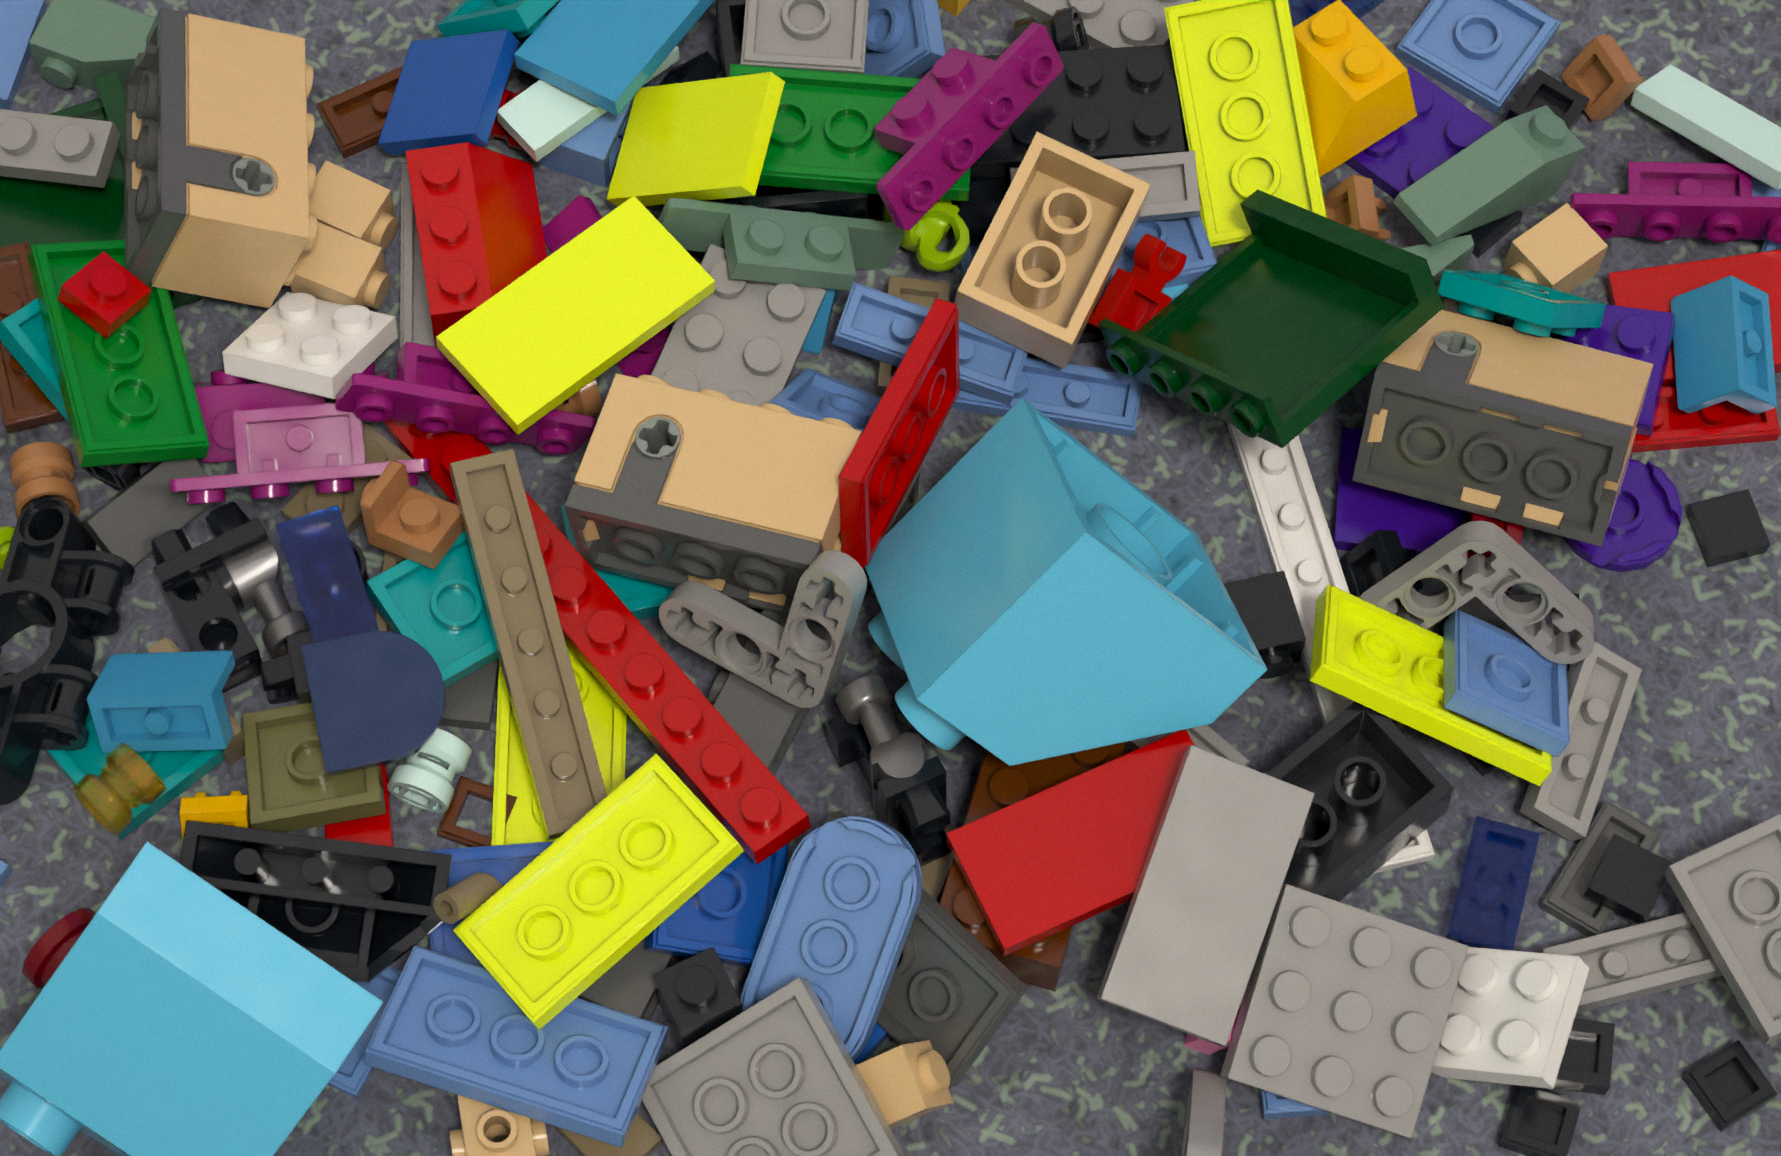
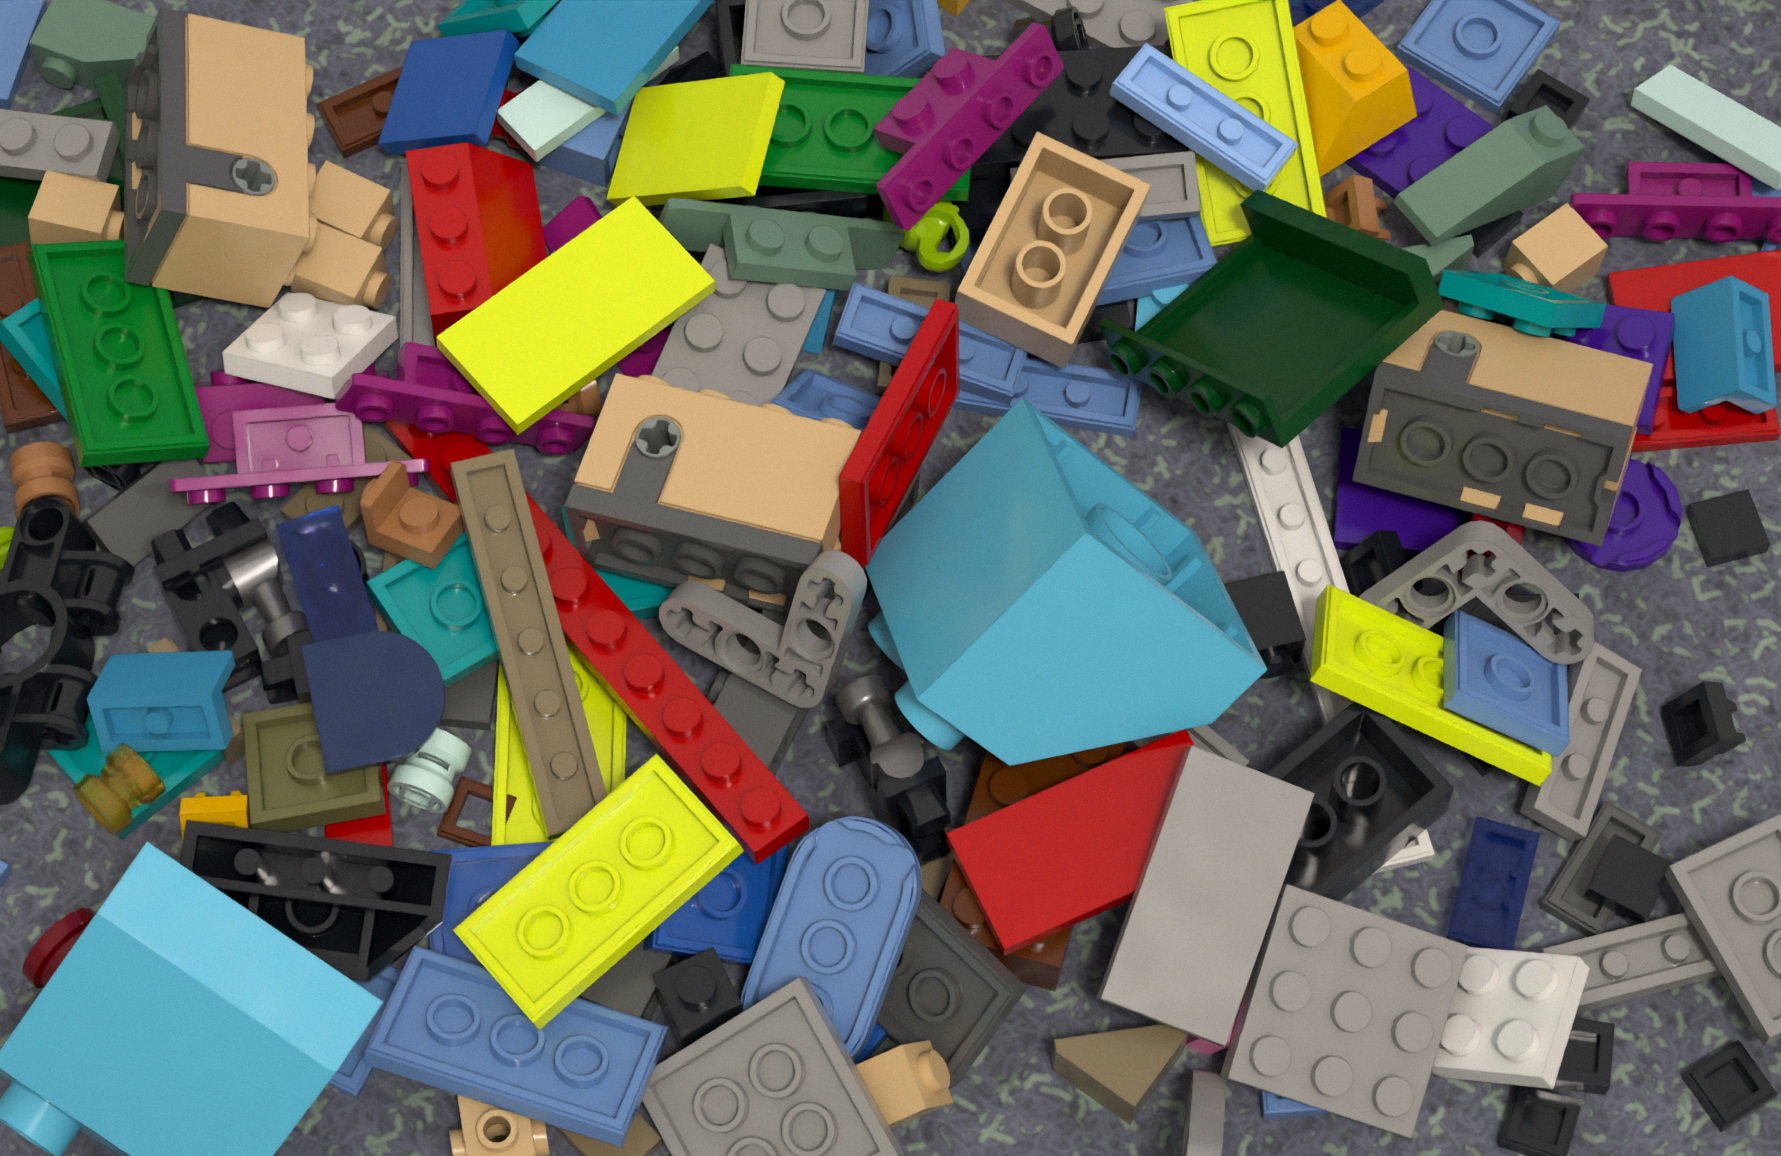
(75, 210): none -> tan brick
(104, 294): red plate -> none
(465, 897): dark tan arm -> none
(1119, 1066): none -> dark tan slope
(1137, 295): red plate -> none
(1203, 118): none -> light blue tile
(1602, 76): medium nougat tile -> none
(1701, 724): none -> black tile

